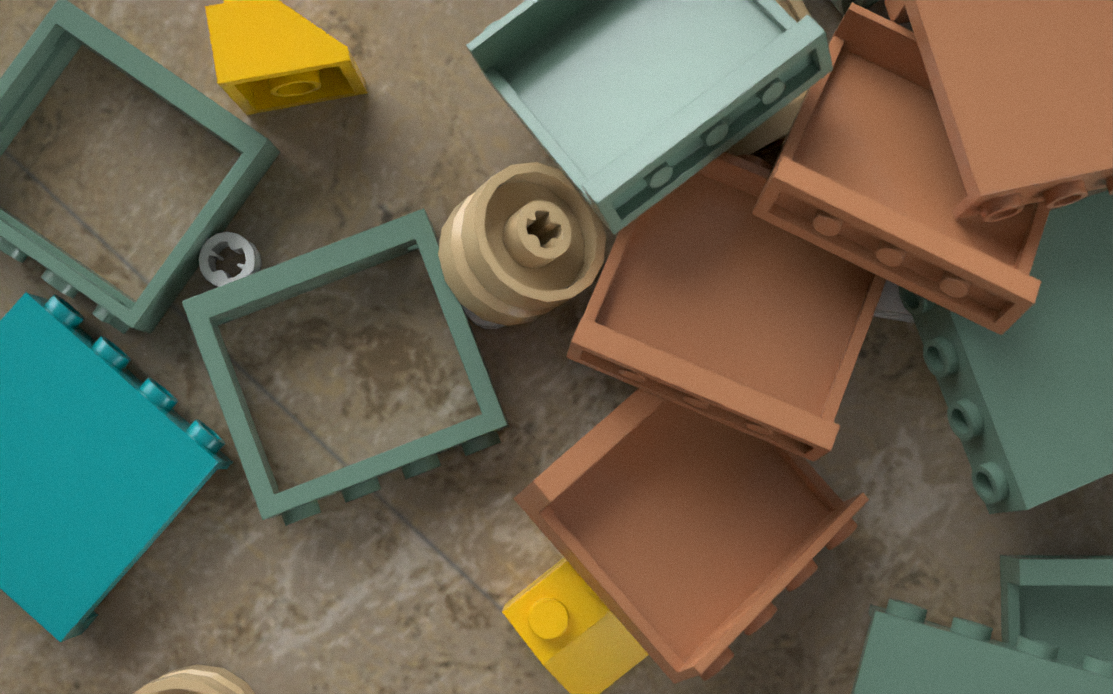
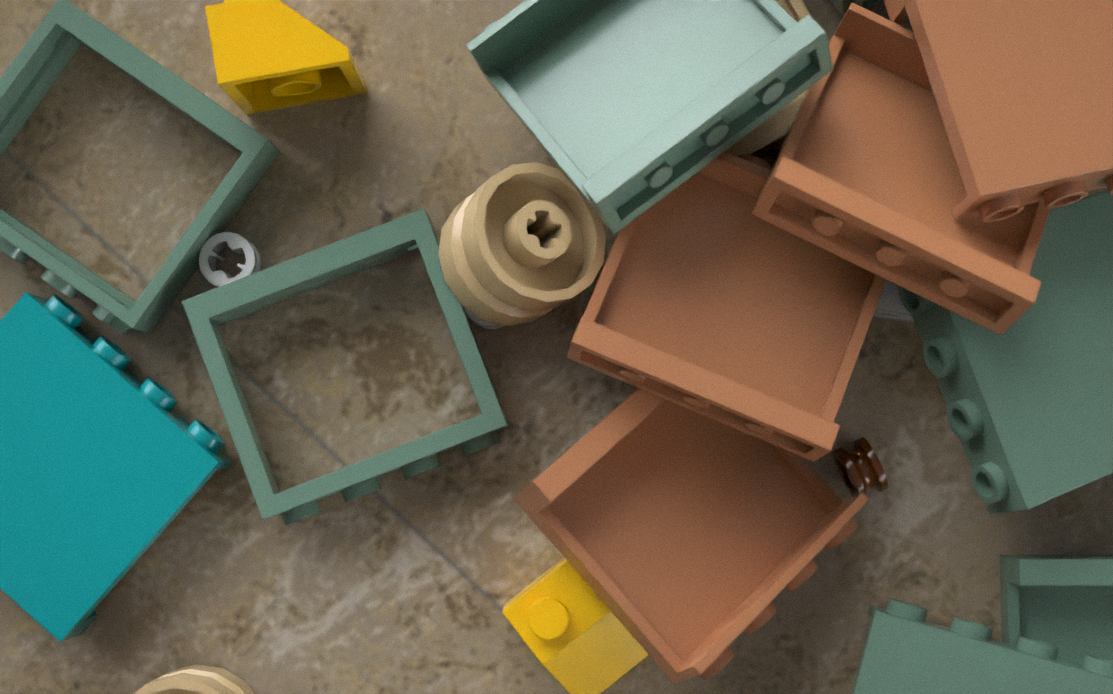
(860, 468): none -> reddish brown bush

